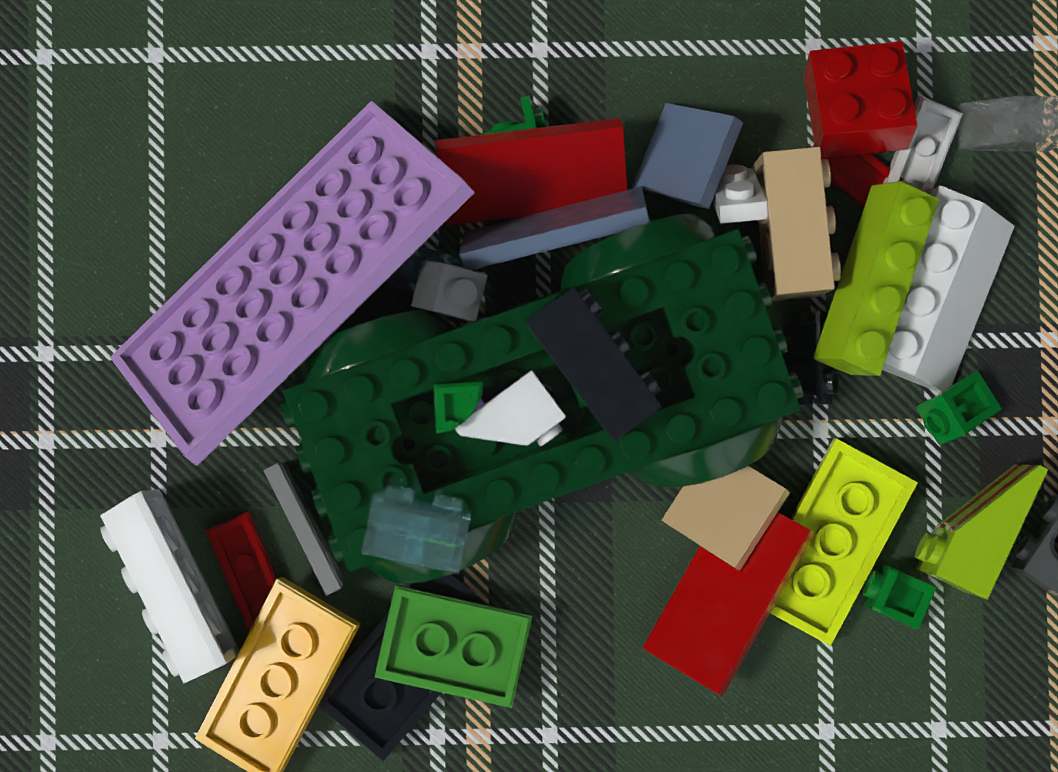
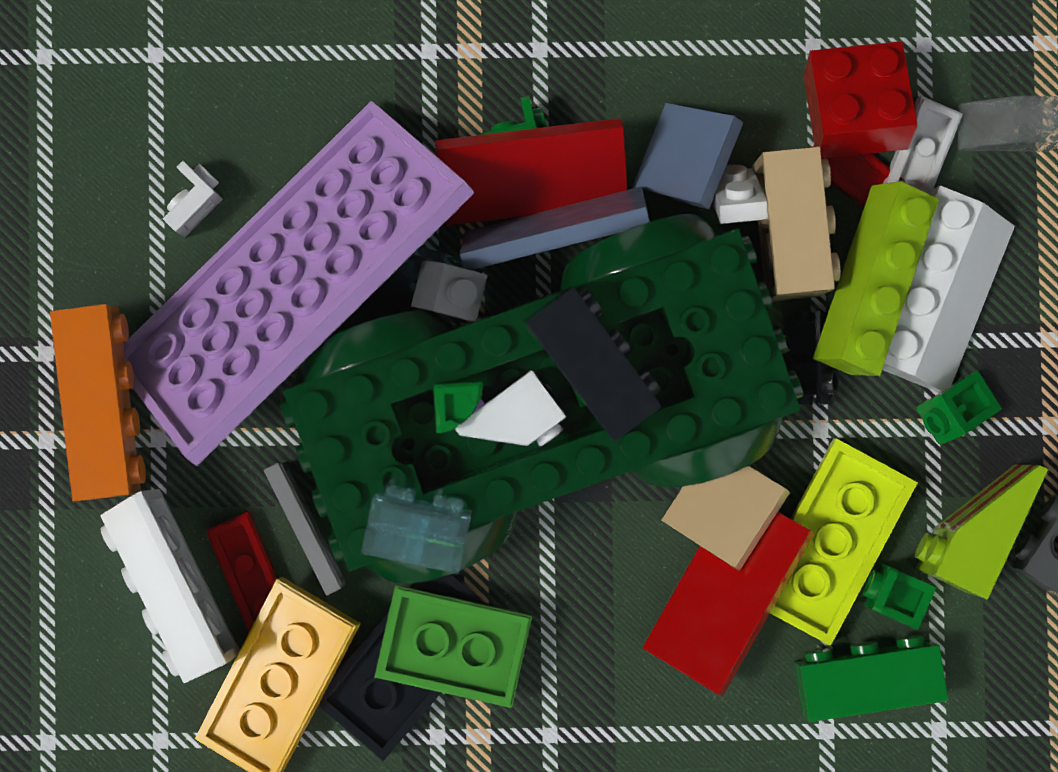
(97, 402): none -> orange slope
(192, 206): none -> white bracket
(870, 678): none -> green brick

